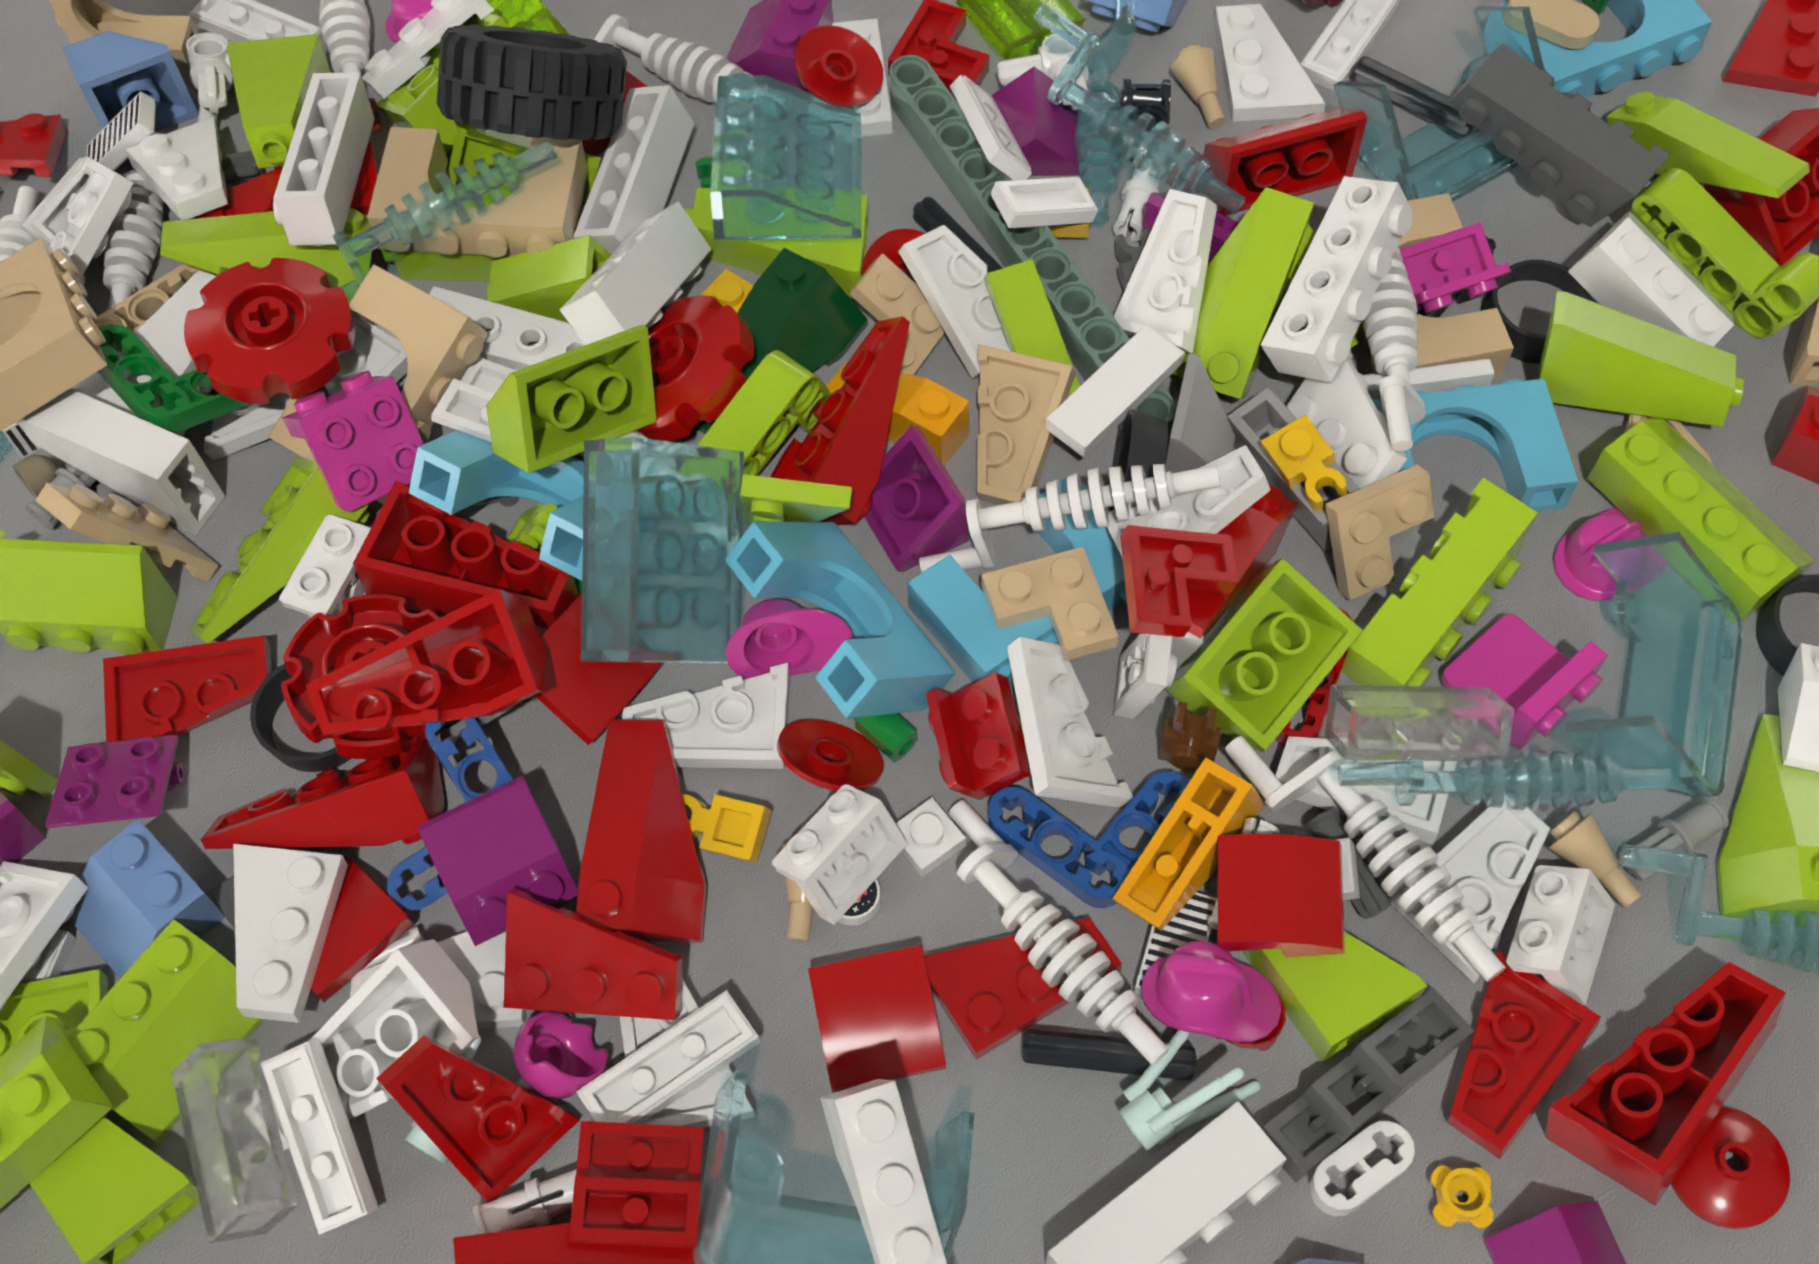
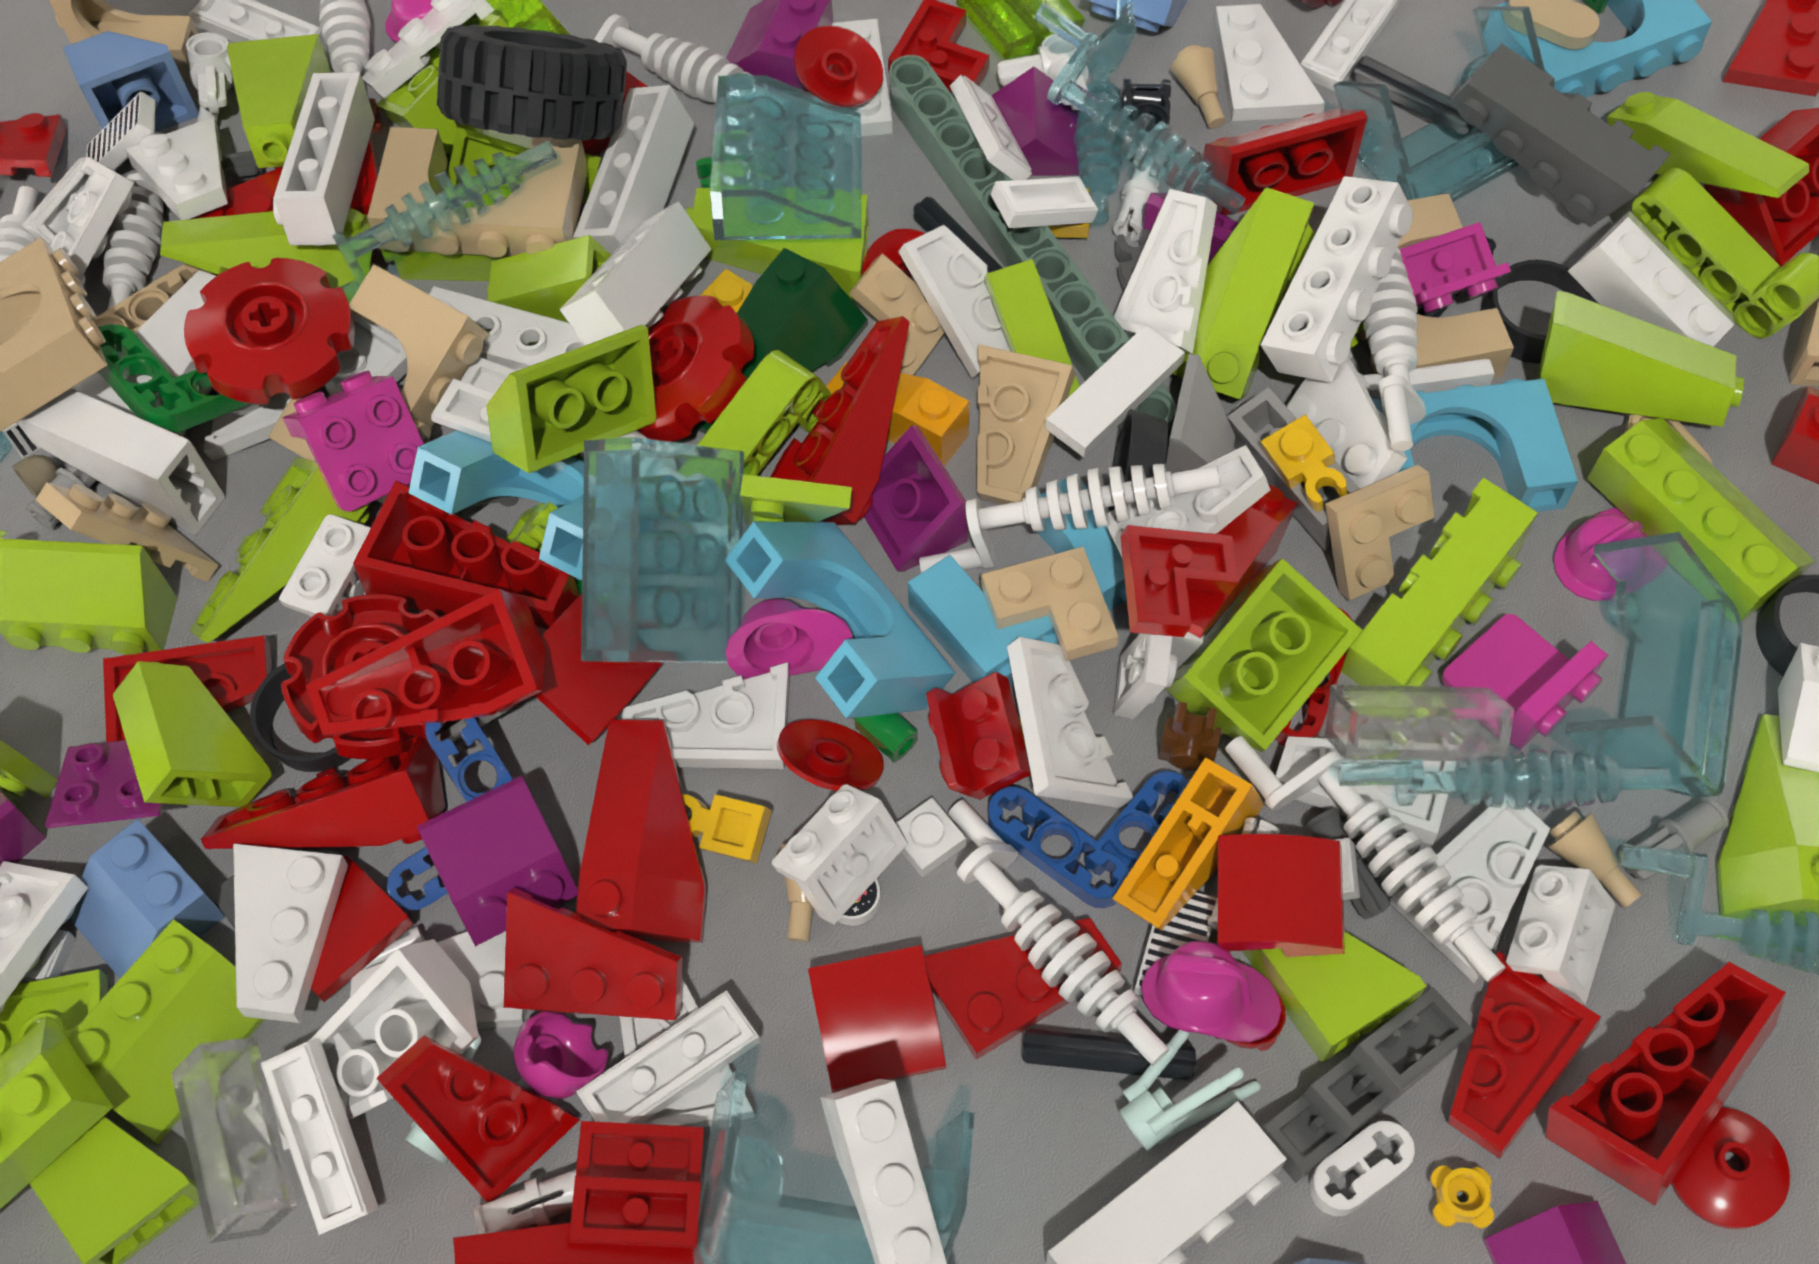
(184, 740): none -> lime slope

